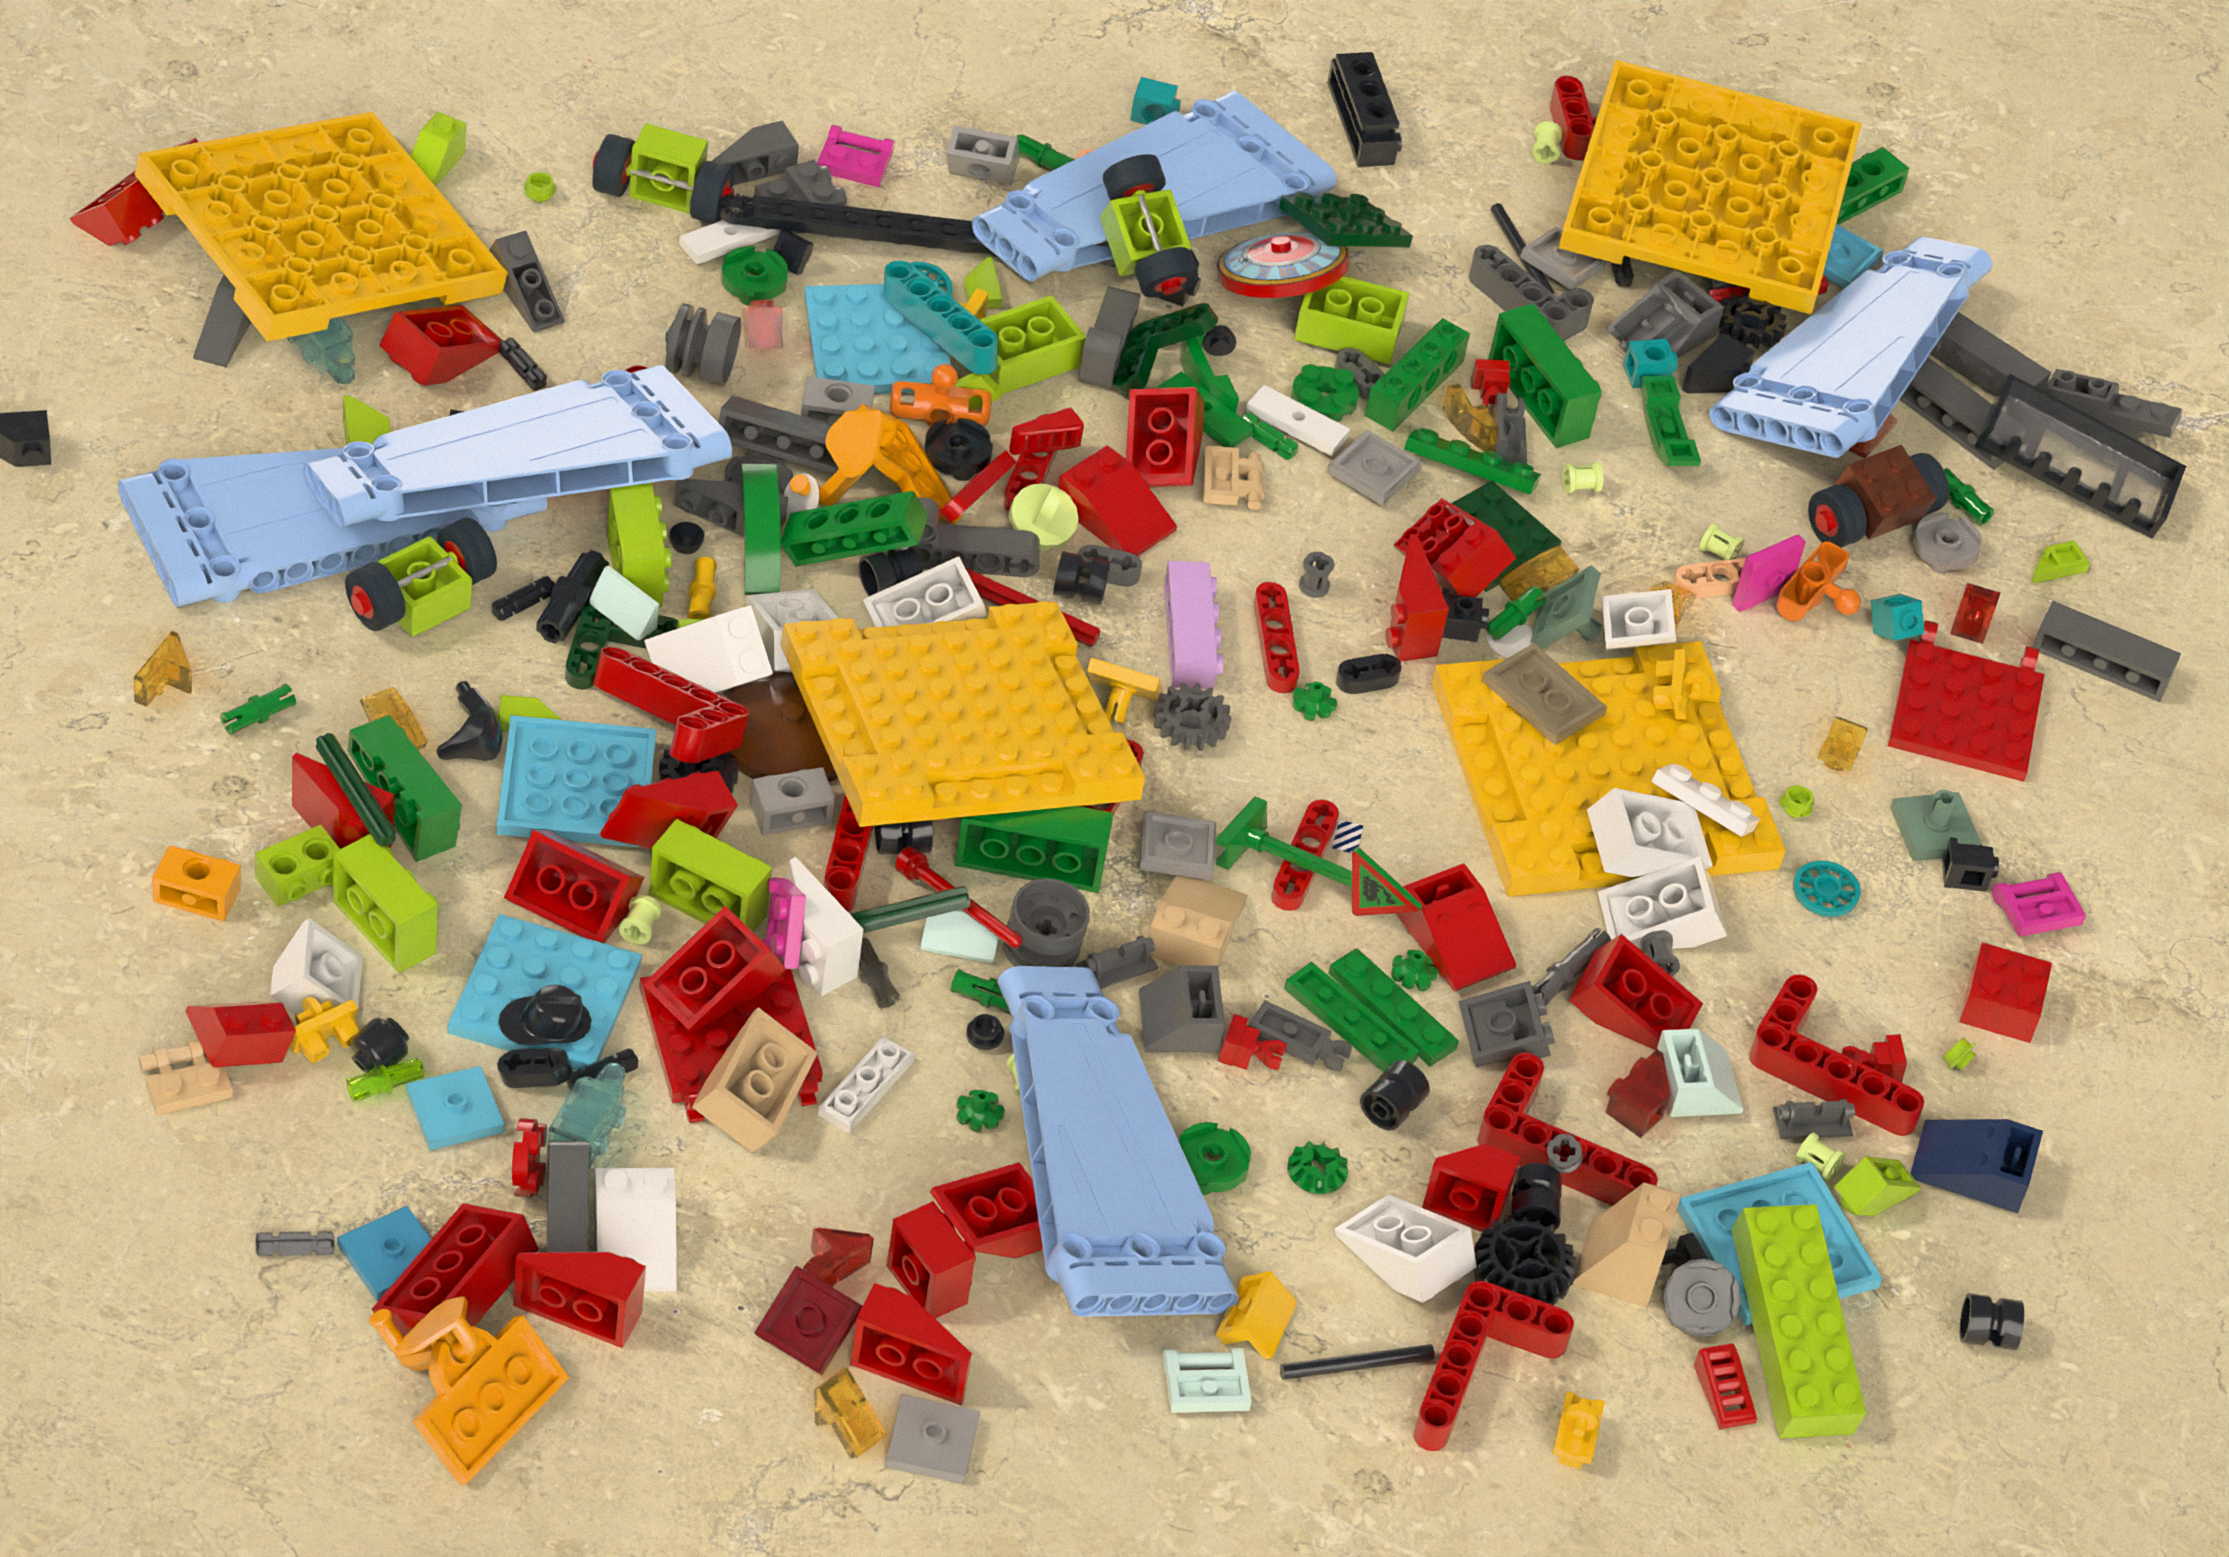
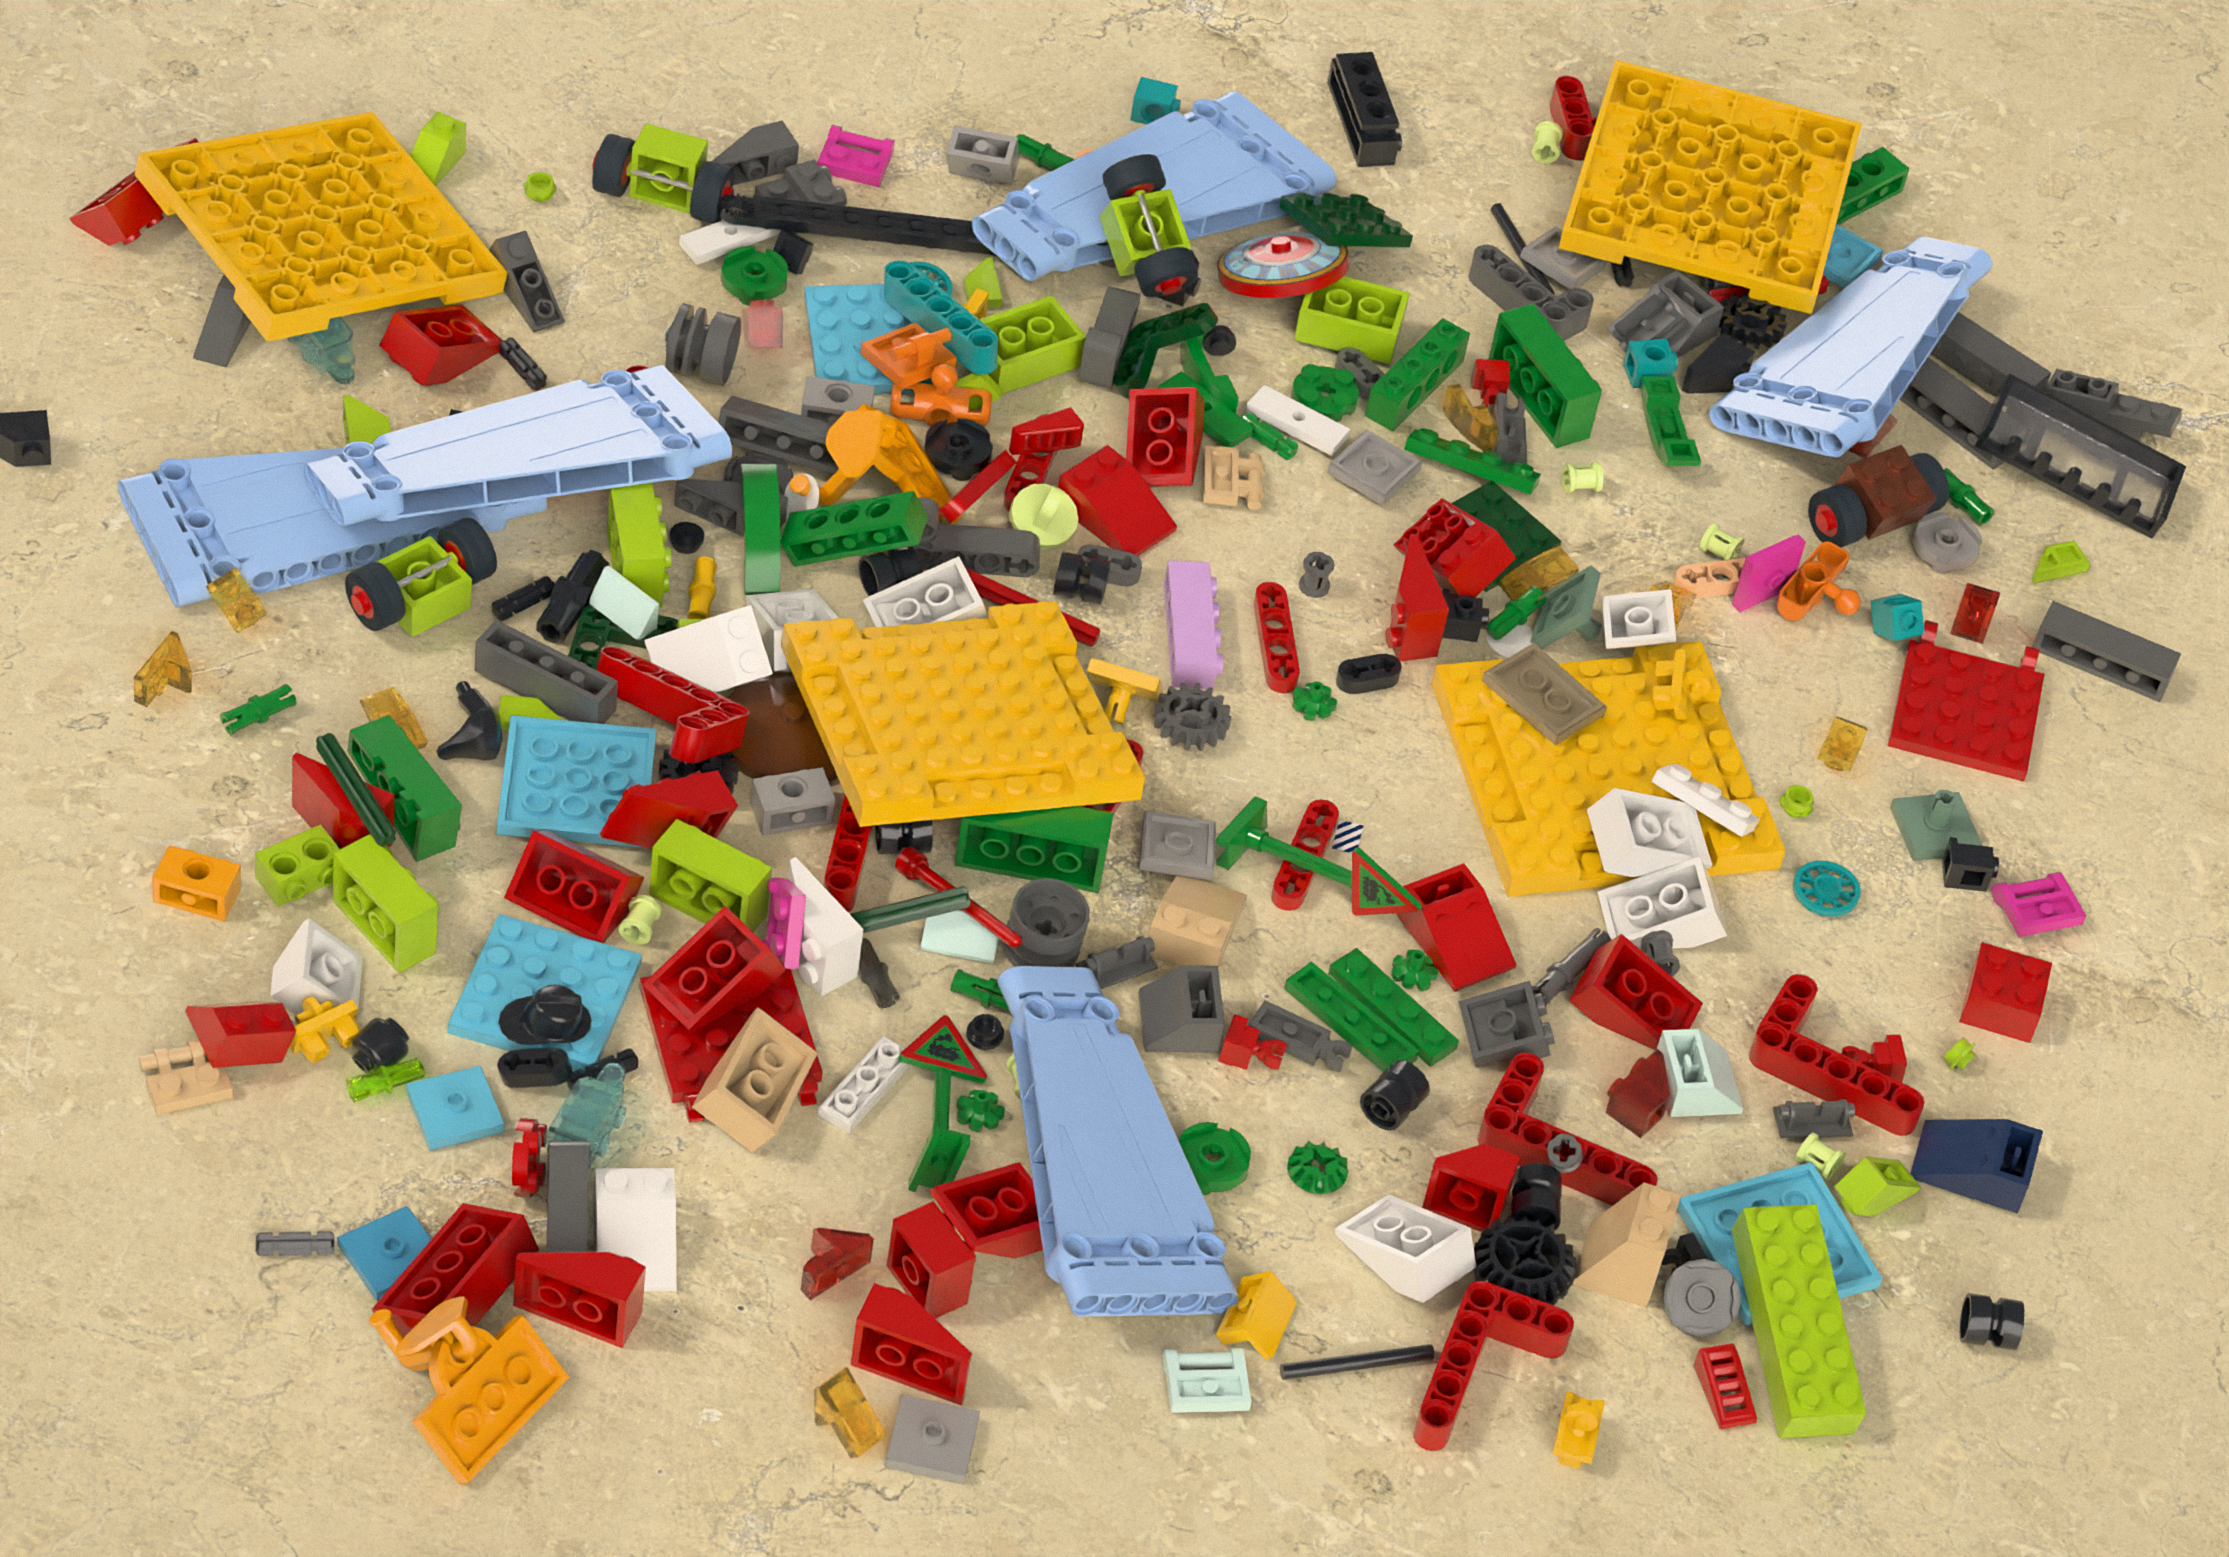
(236, 600): none -> clear yellow bracket
(545, 674): none -> dark grey brick
(808, 1320): dark red tile -> none
(908, 353): none -> orange plate
(947, 1055): none -> green piece

